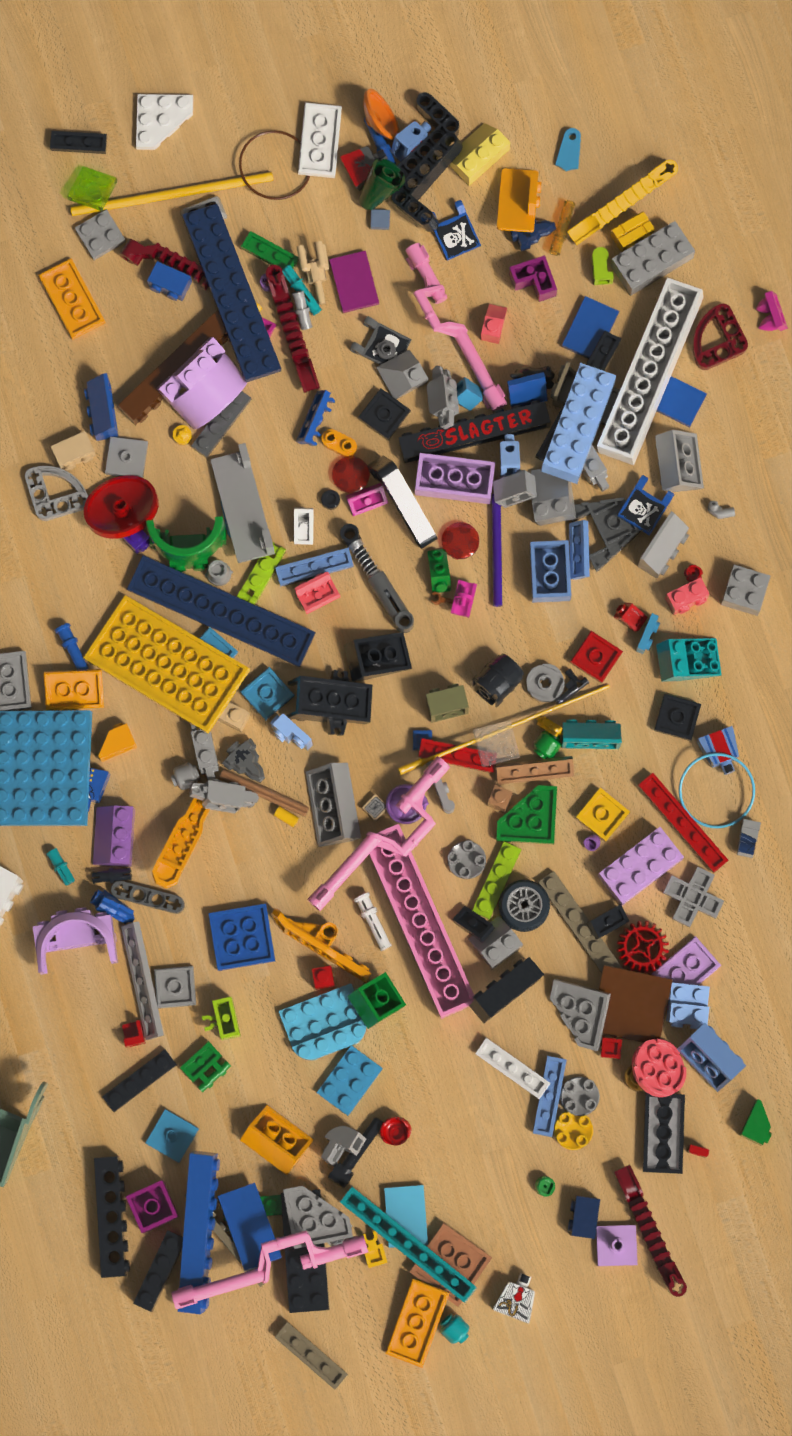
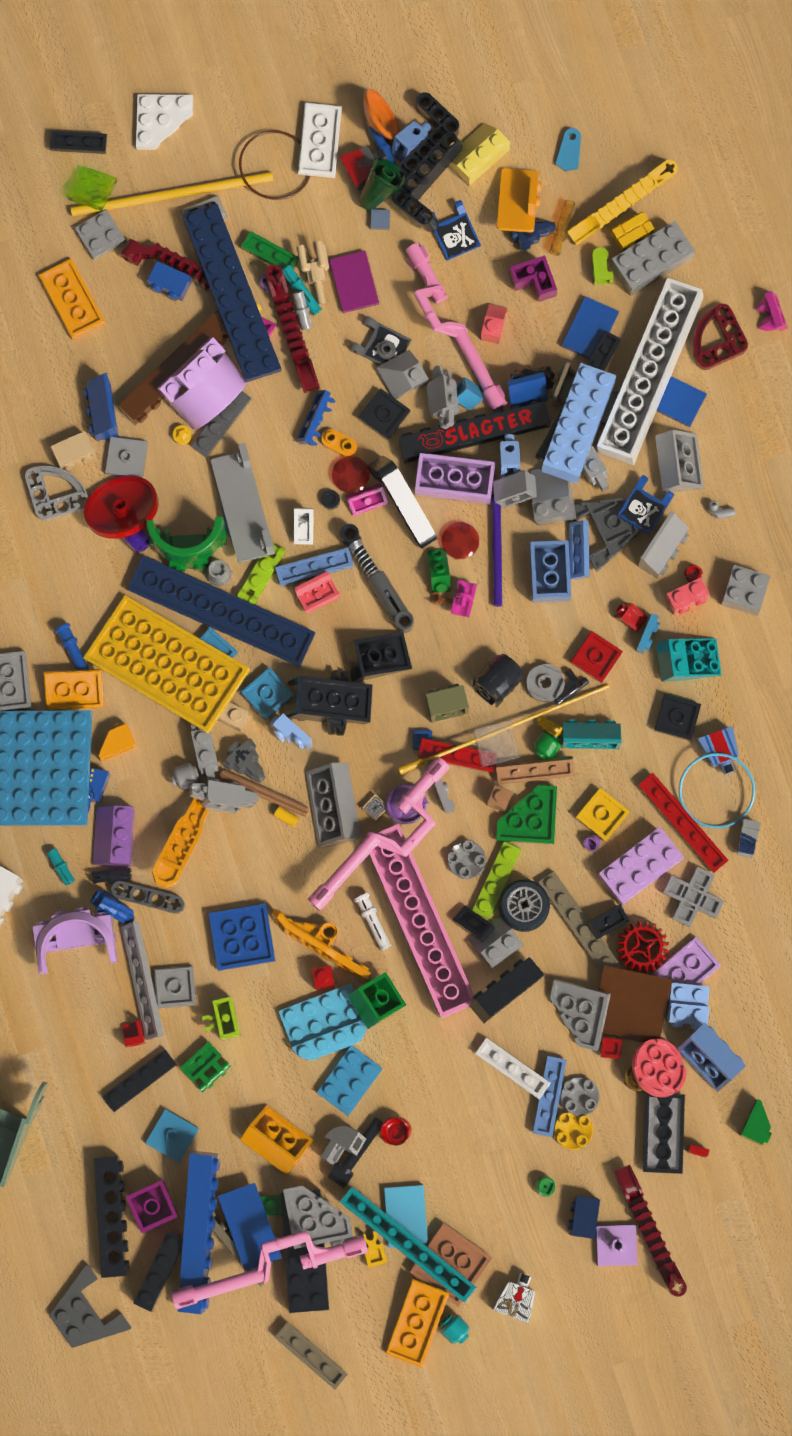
(77, 1317): none -> dark grey wing

